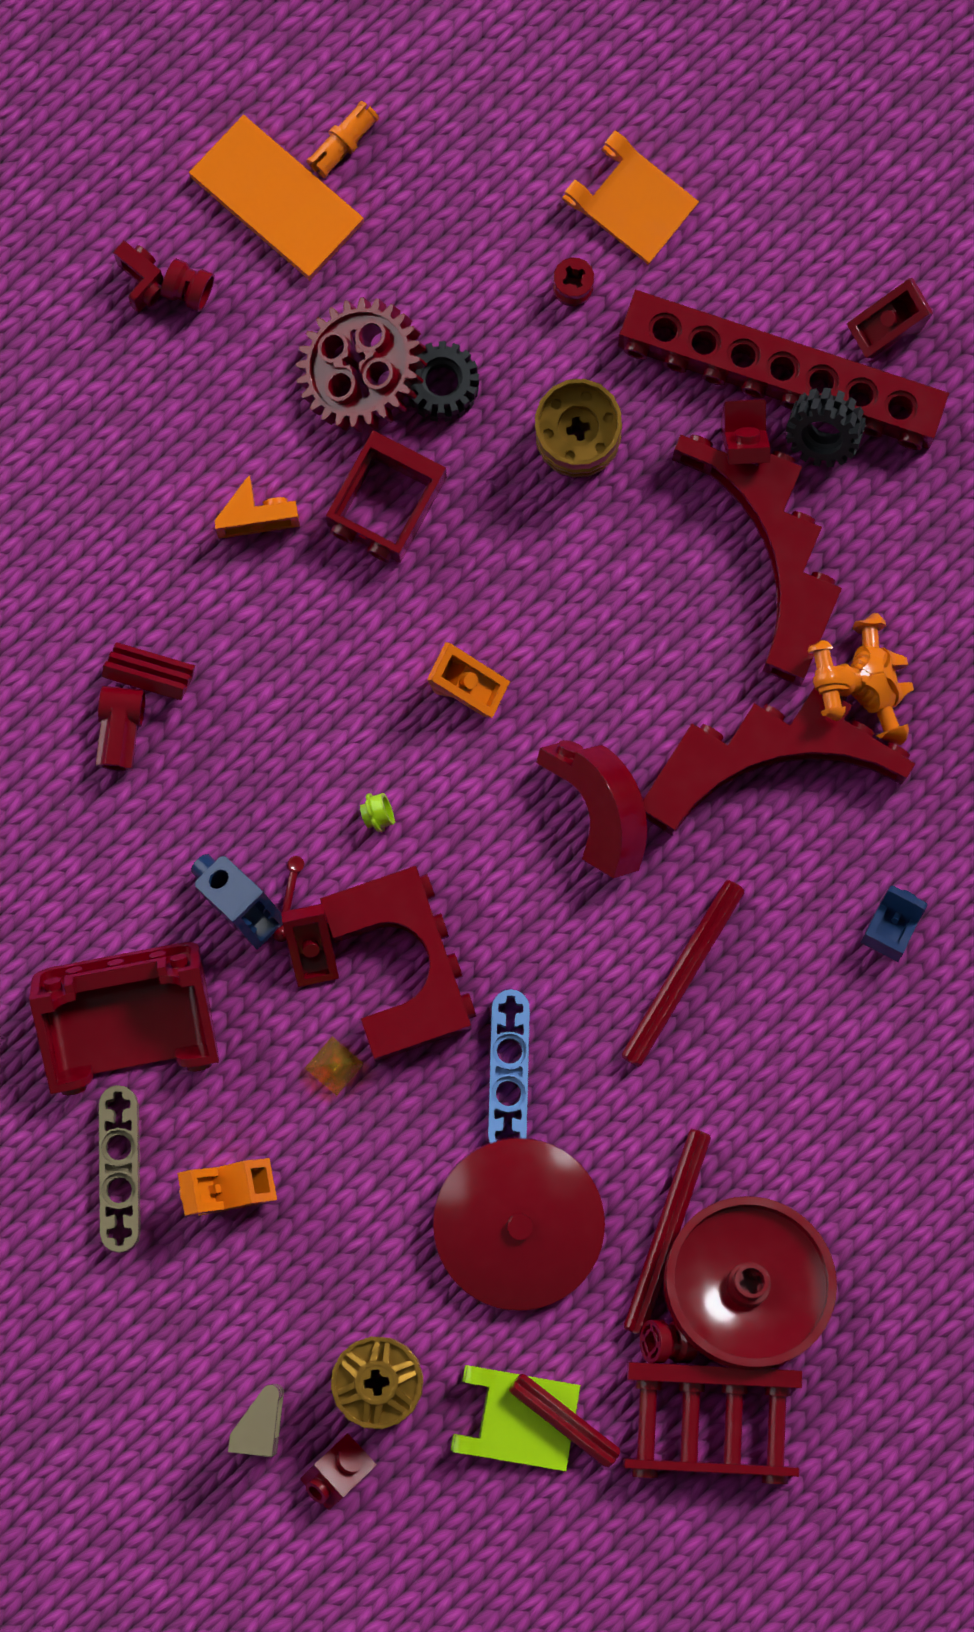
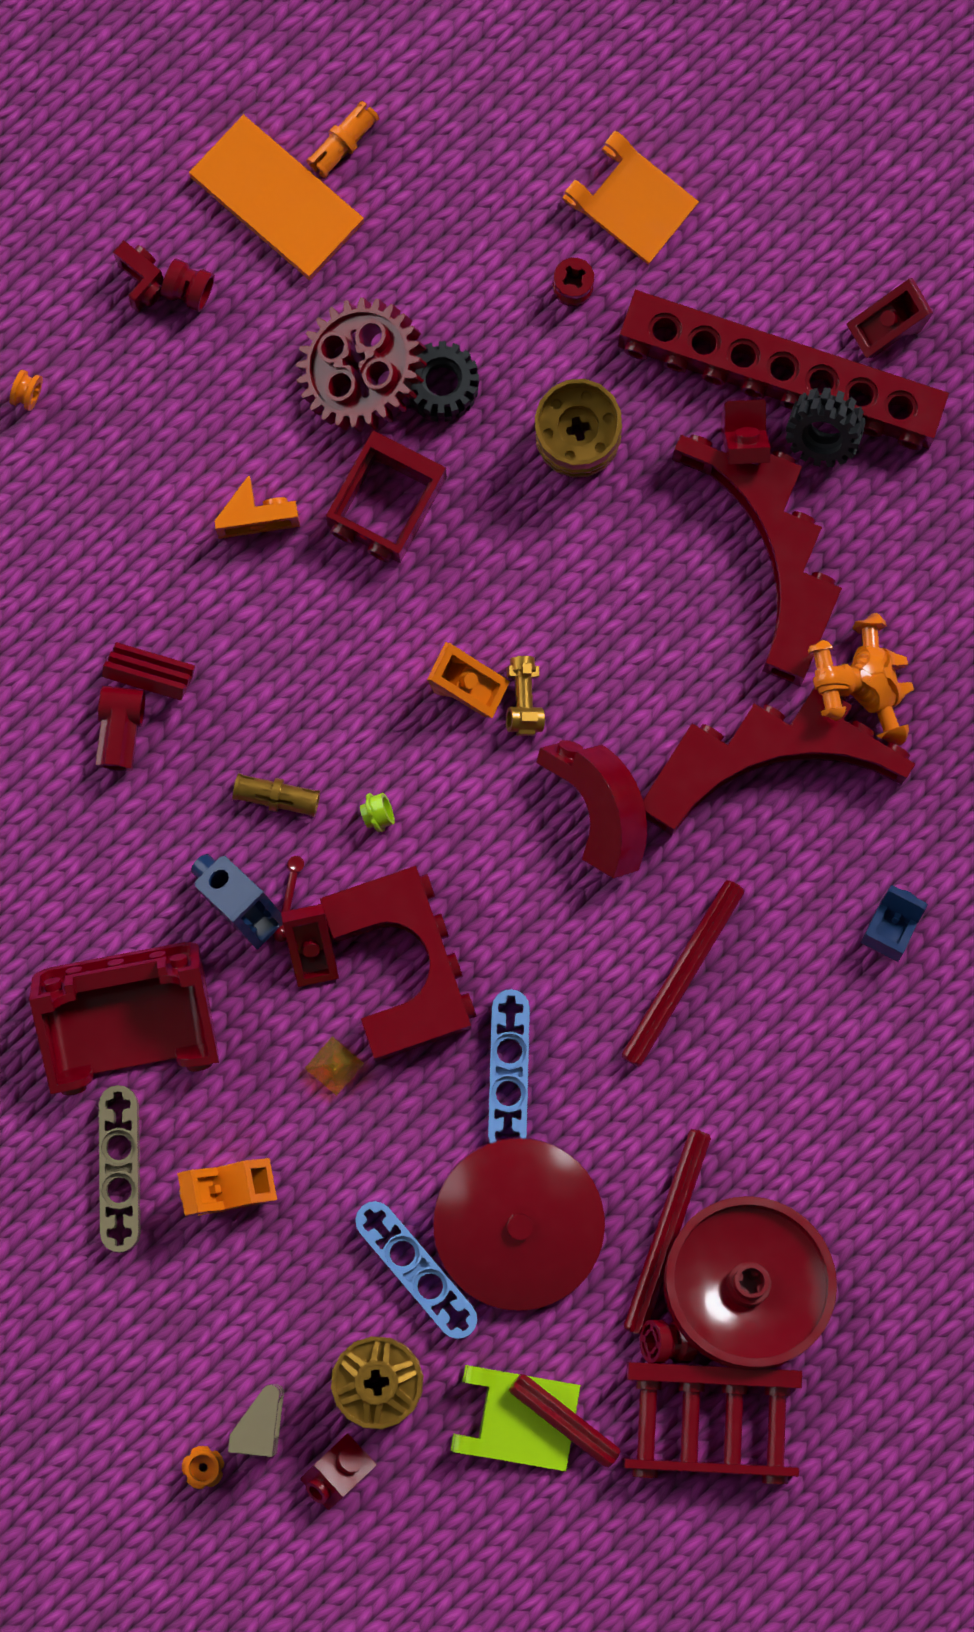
(25, 390): none -> orange bush
(214, 1463): none -> orange plate
(276, 795): none -> pearl gold pin
(412, 1273): none -> medium blue beam
(524, 718): none -> pearl gold bar

